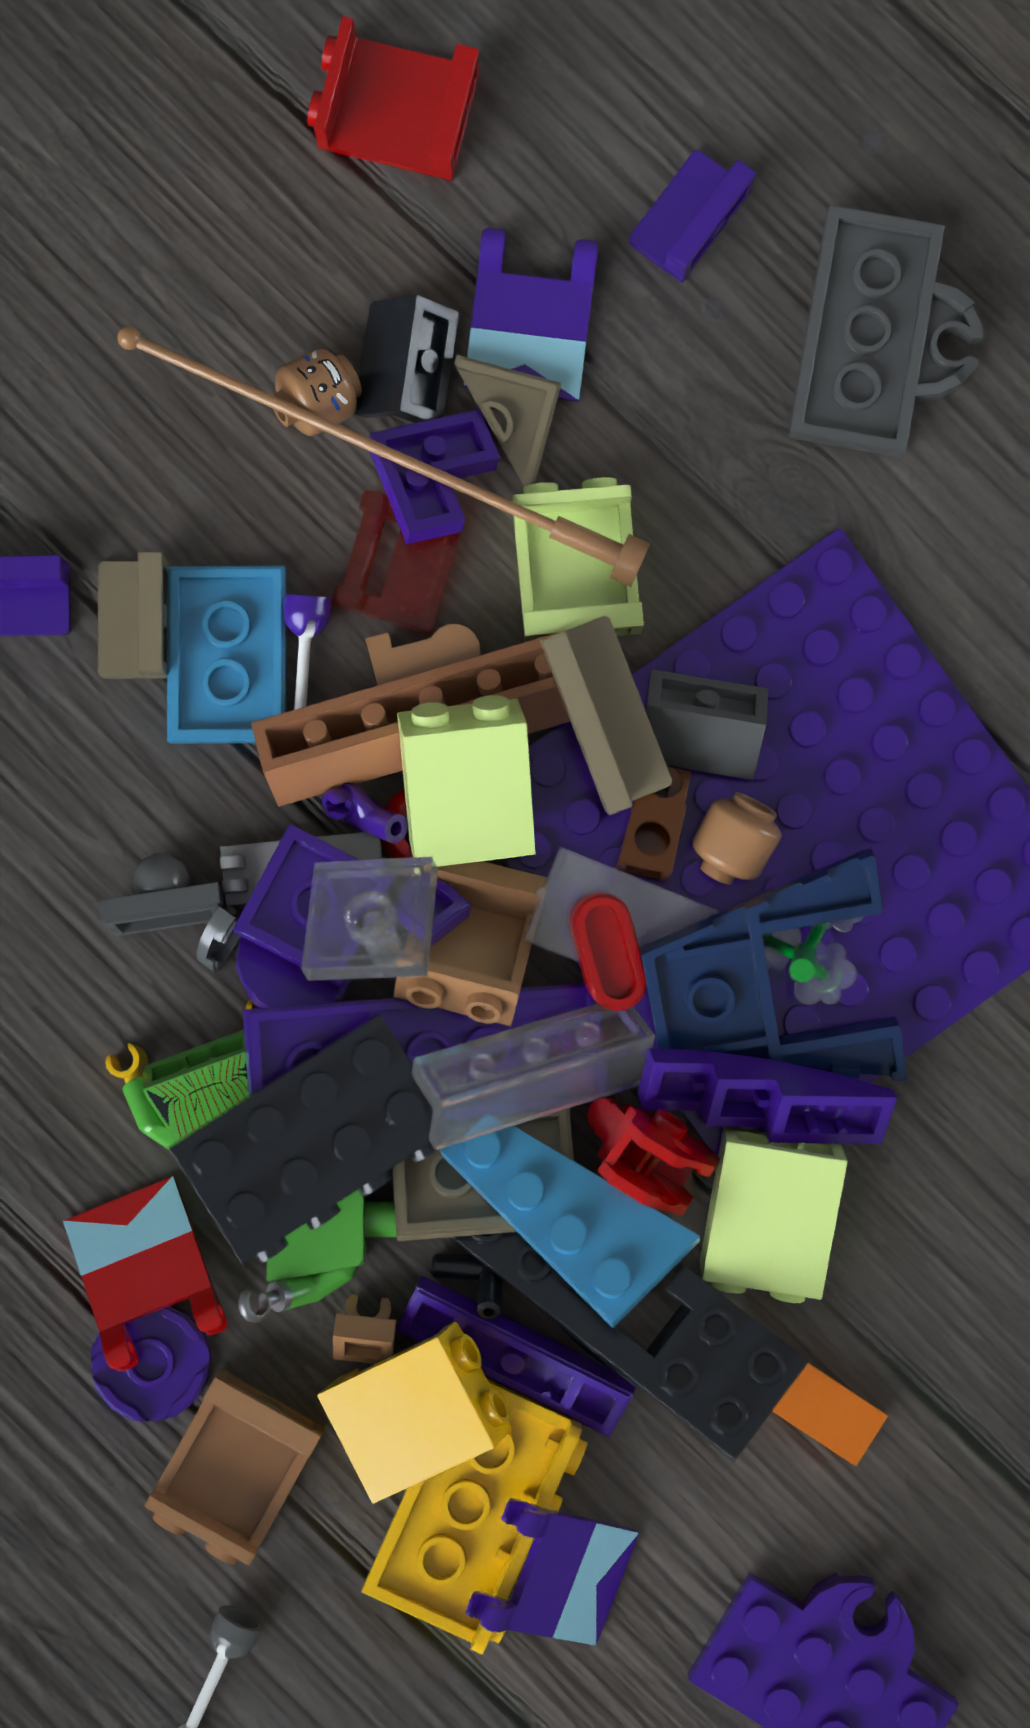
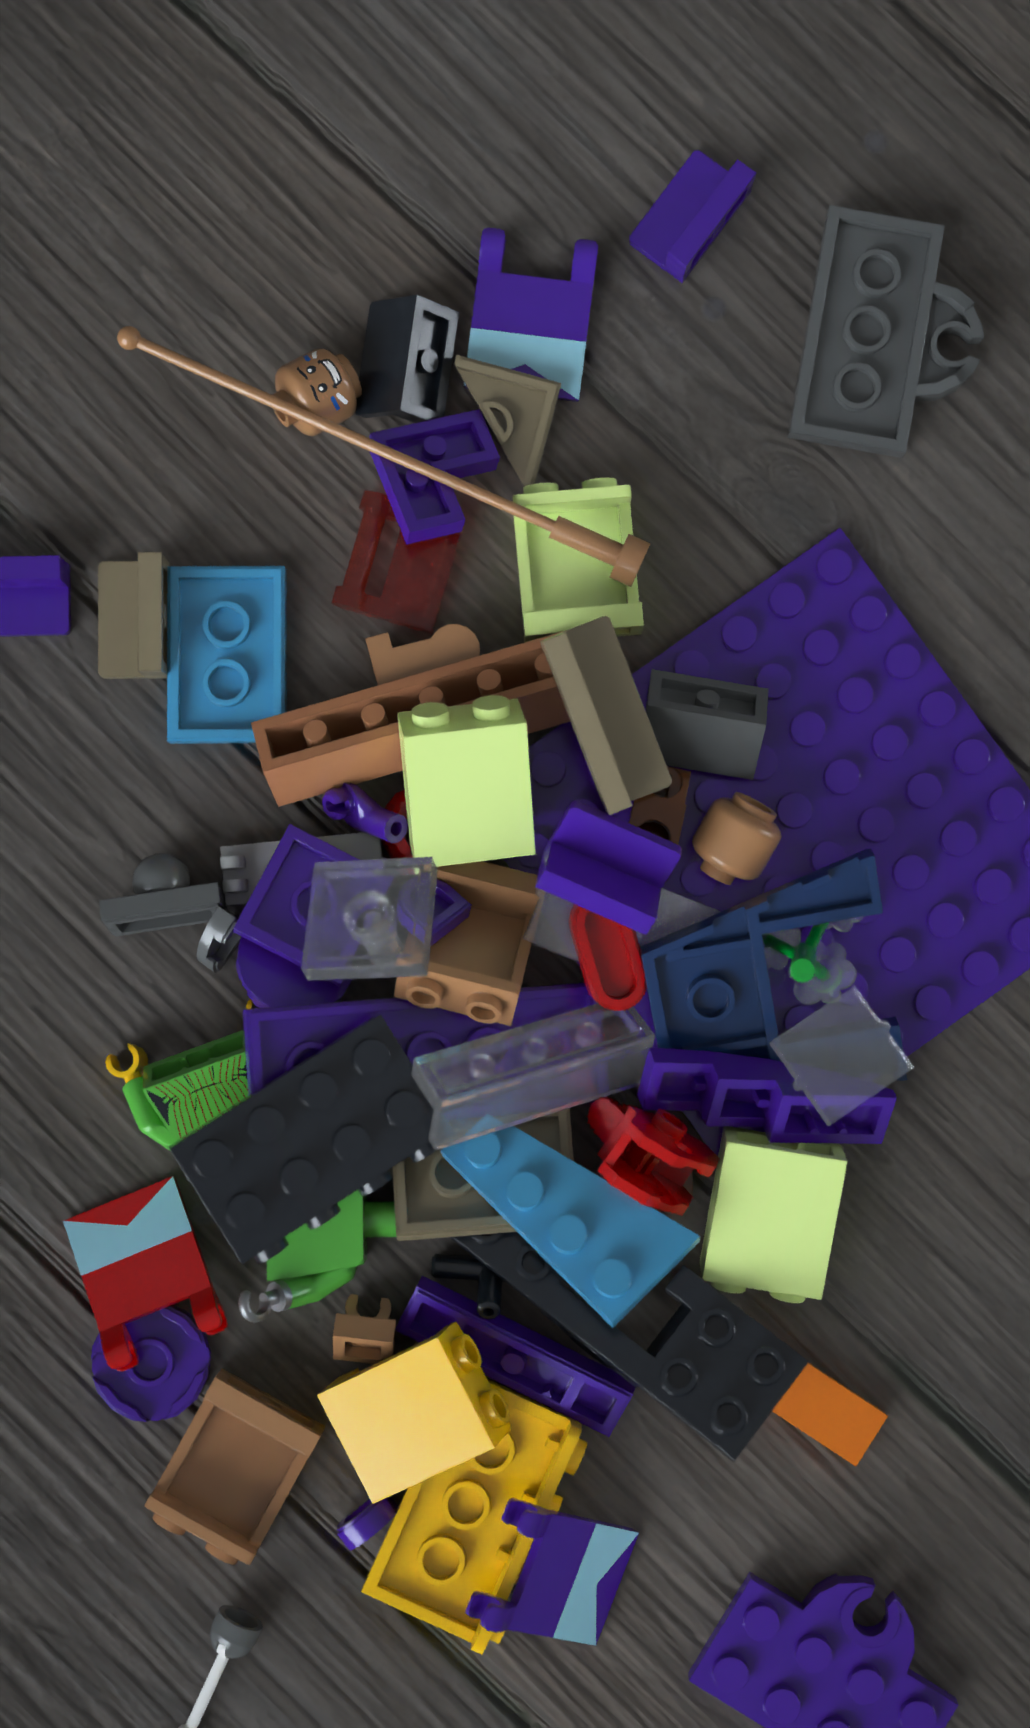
(305, 618): dark purple hinge -> none
(365, 1521): none -> dark purple tile
(393, 103): red panel -> none
(607, 866): none -> dark purple panel
(841, 1055): none -> clear piece

